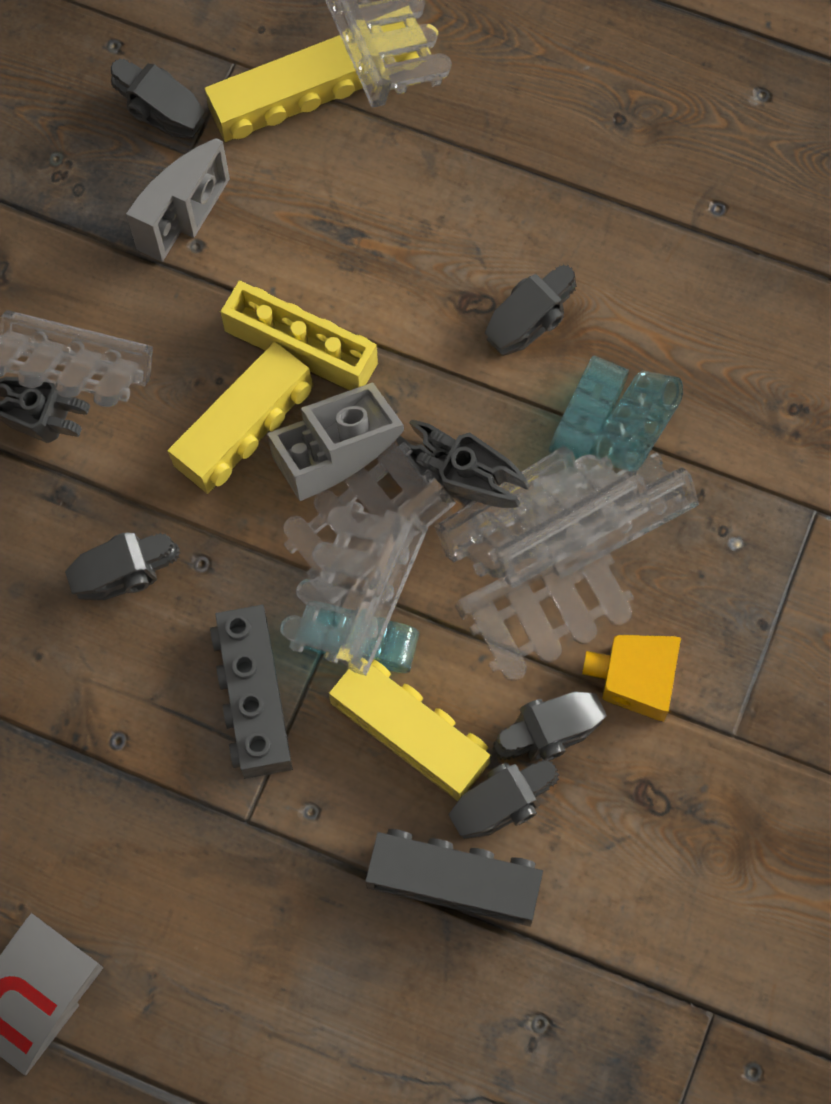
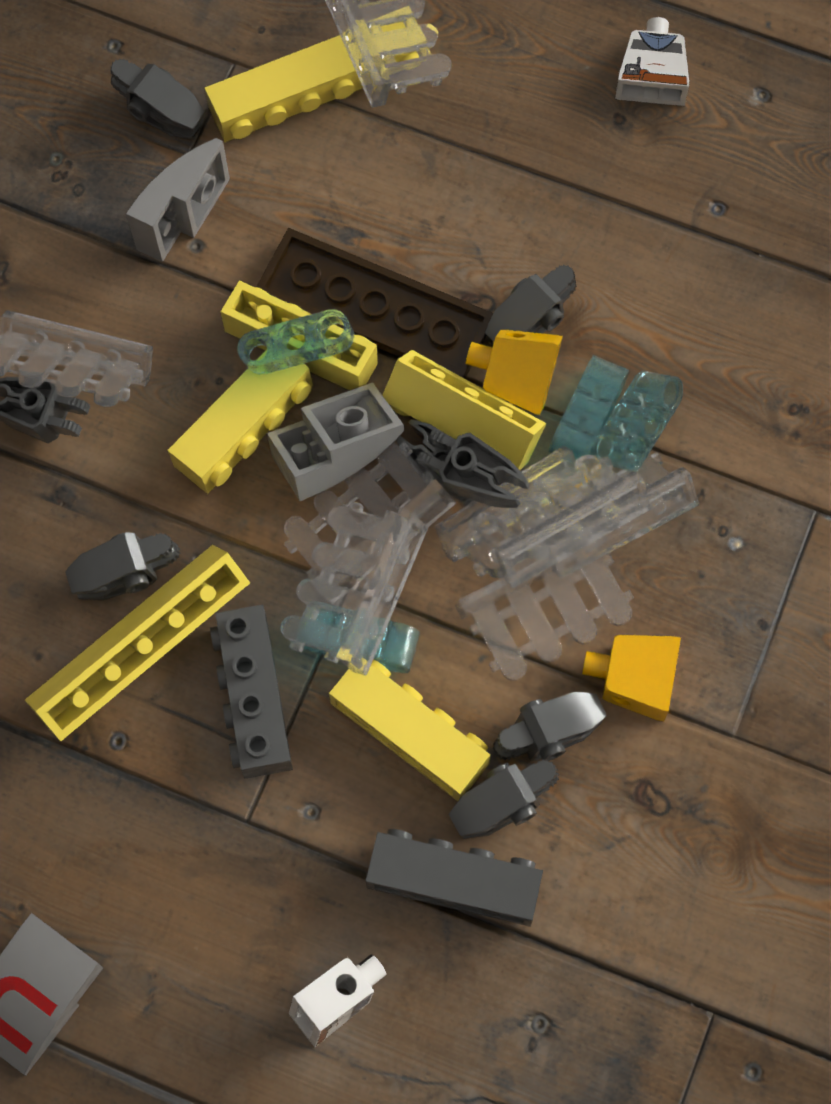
(137, 641): none -> light yellow brick
(278, 335): none -> clear light blue beam
(323, 1009): none -> white torso
(377, 301): none -> dark brown plate
(459, 407): none -> light yellow brick
(518, 366): none -> yellow torso
(654, 66): none -> white torso

